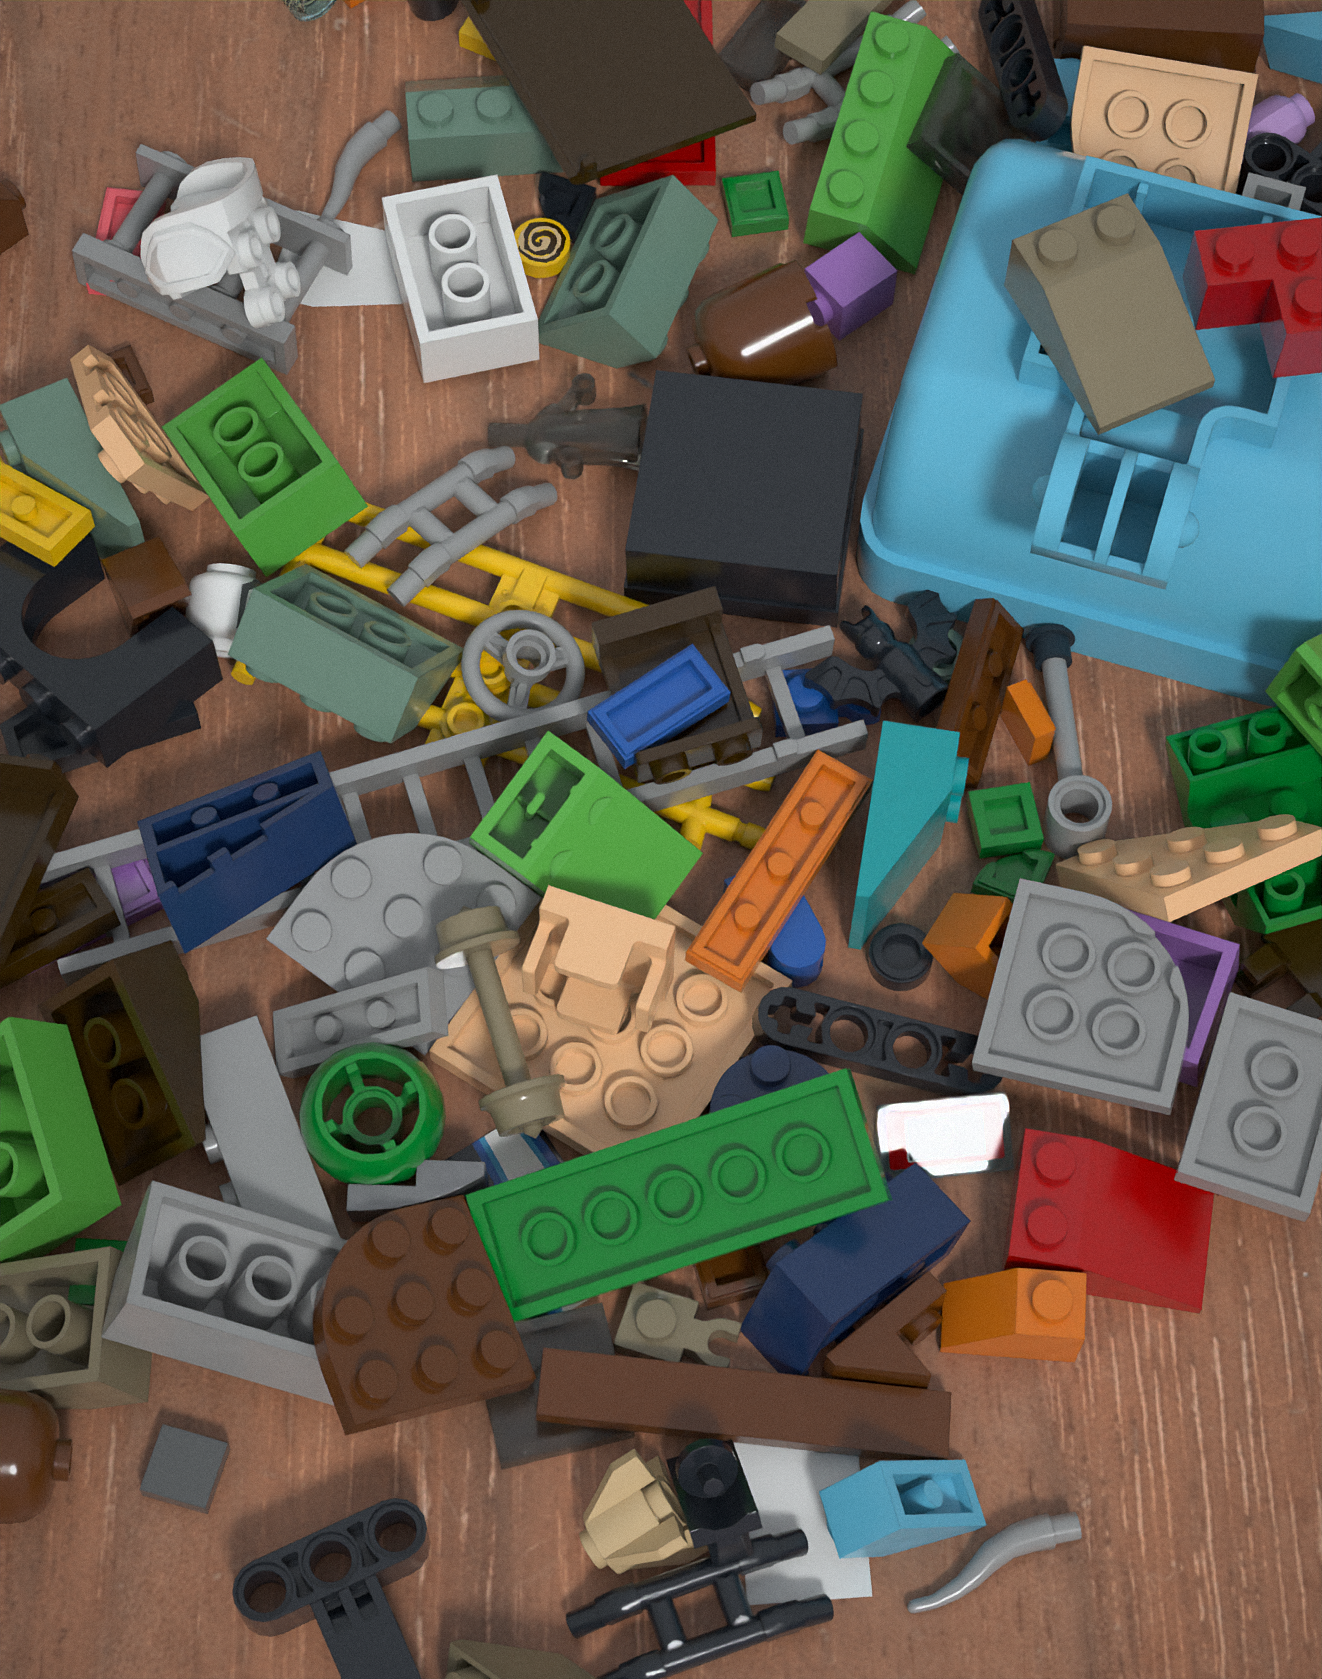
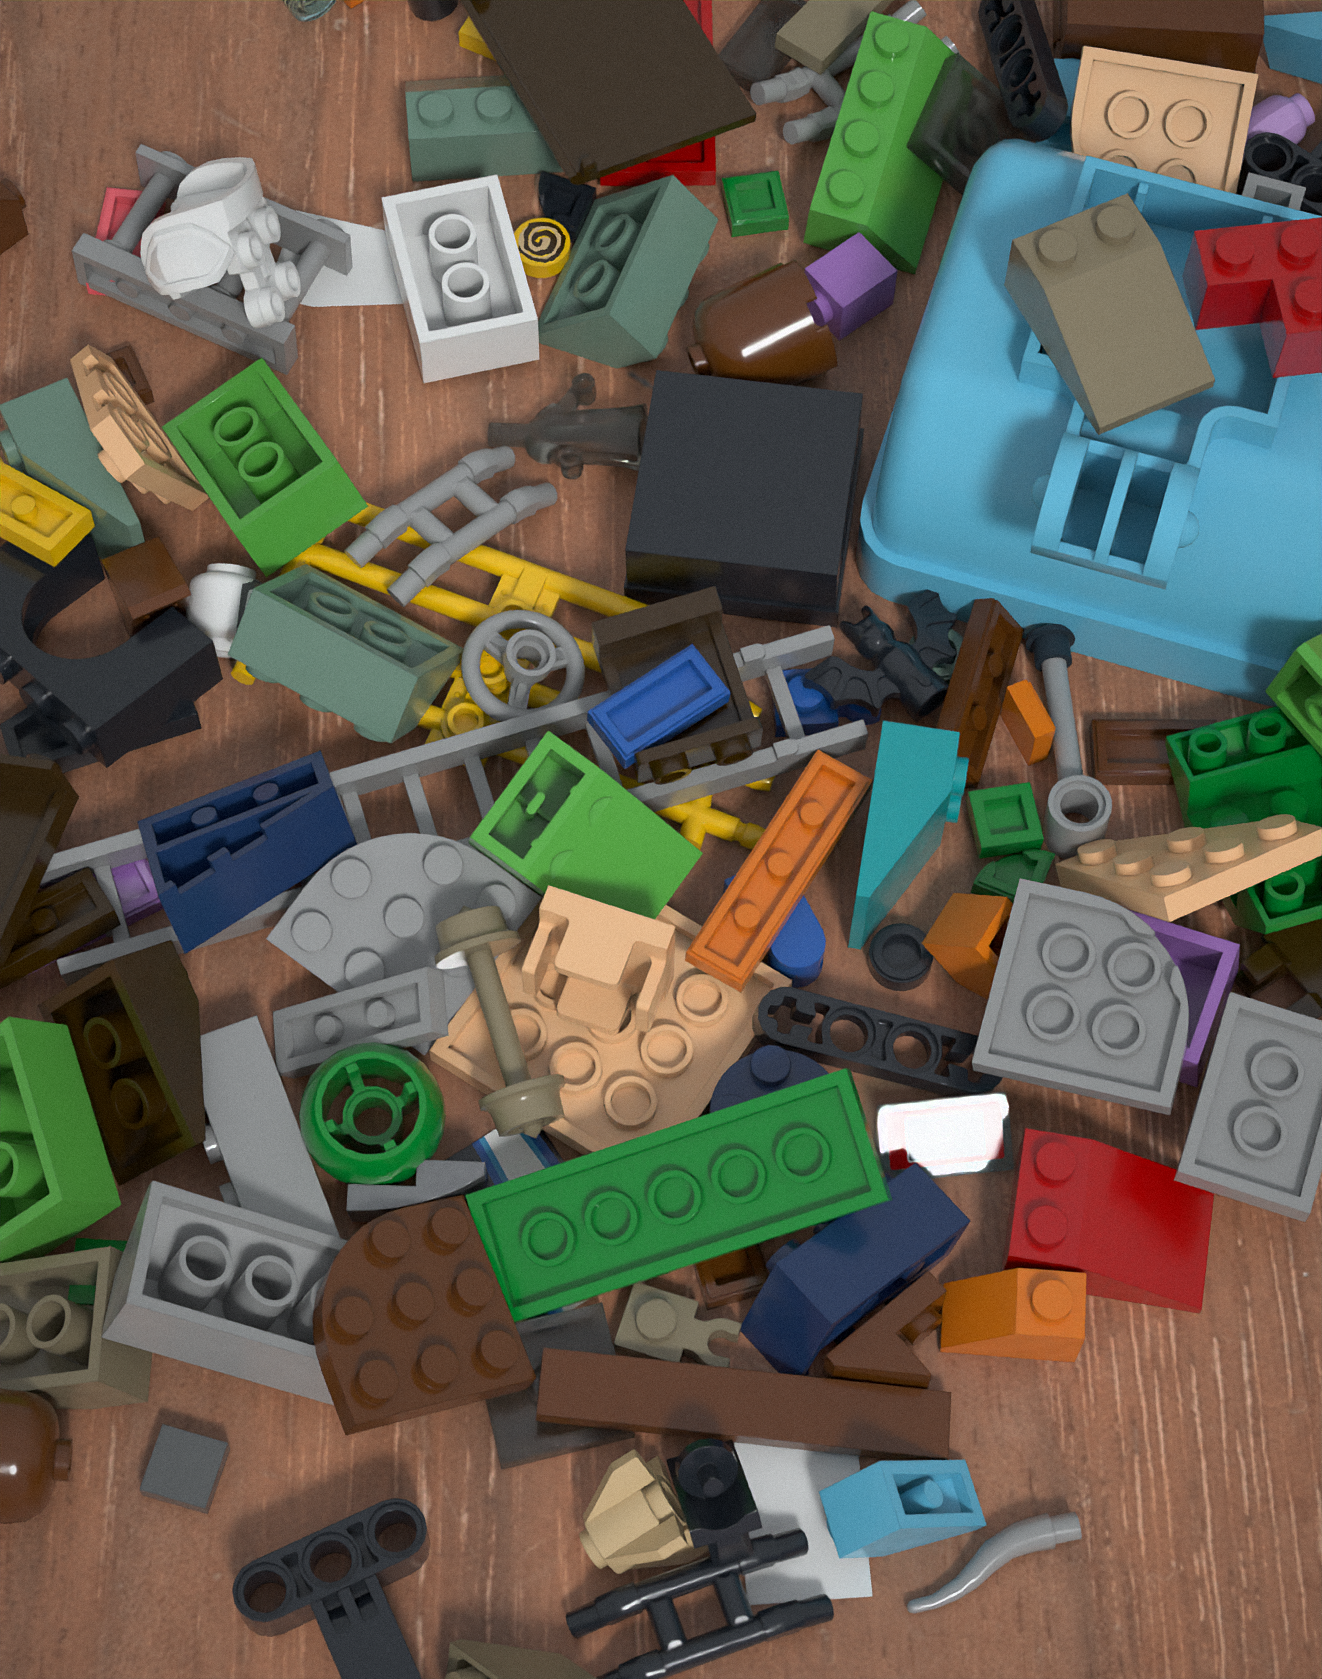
(355, 155): light grey animal -> none
(1134, 749): none -> reddish brown tile

